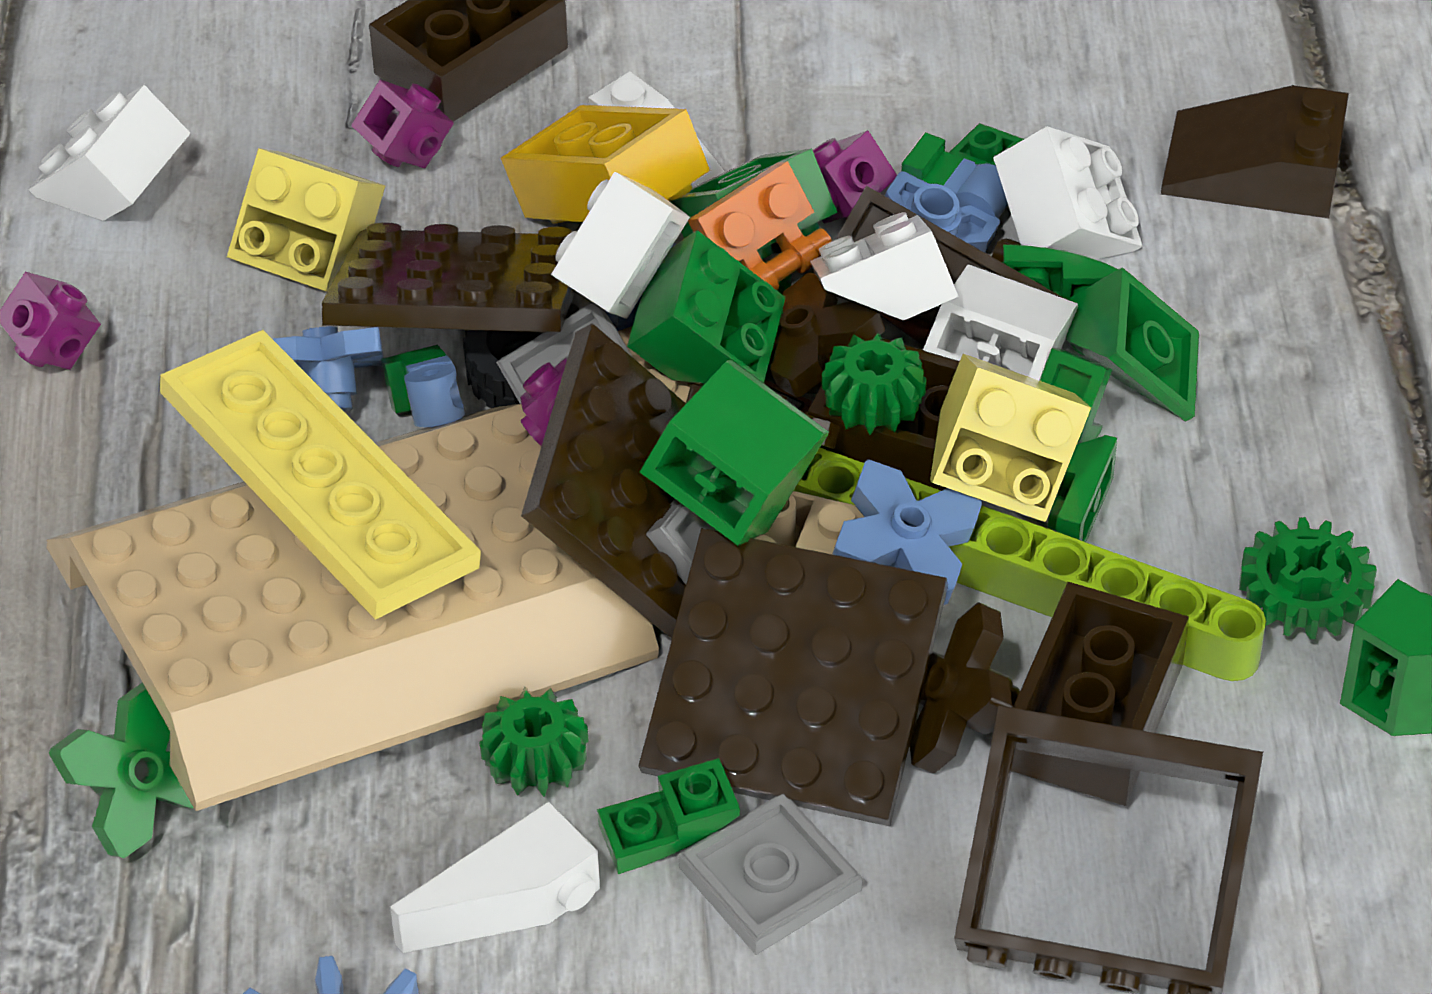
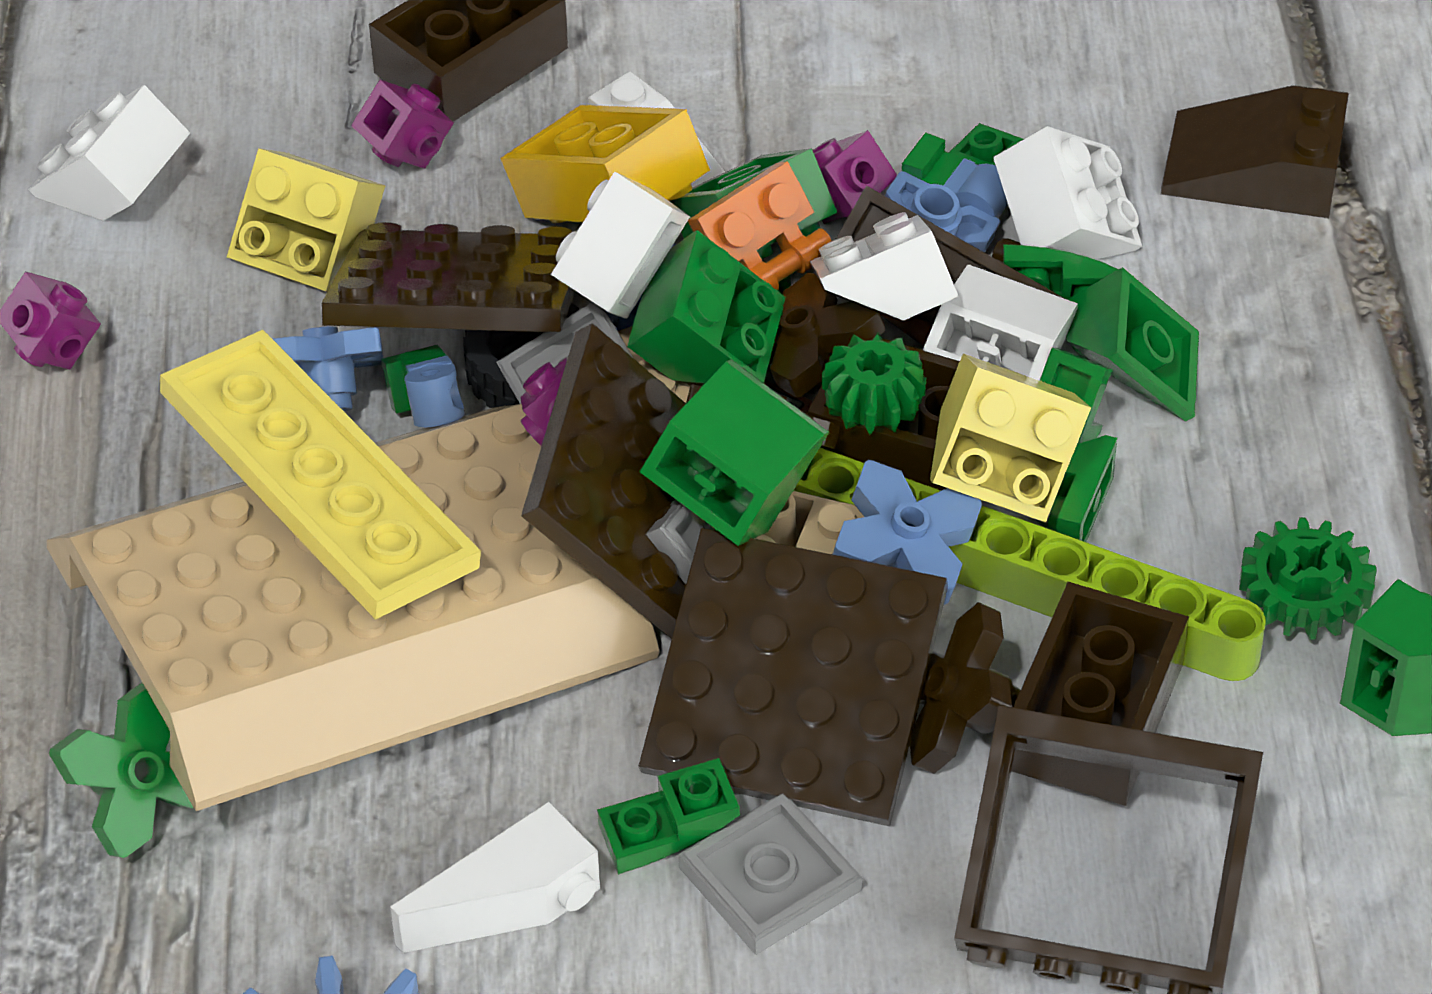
(534, 741): green gear -> none

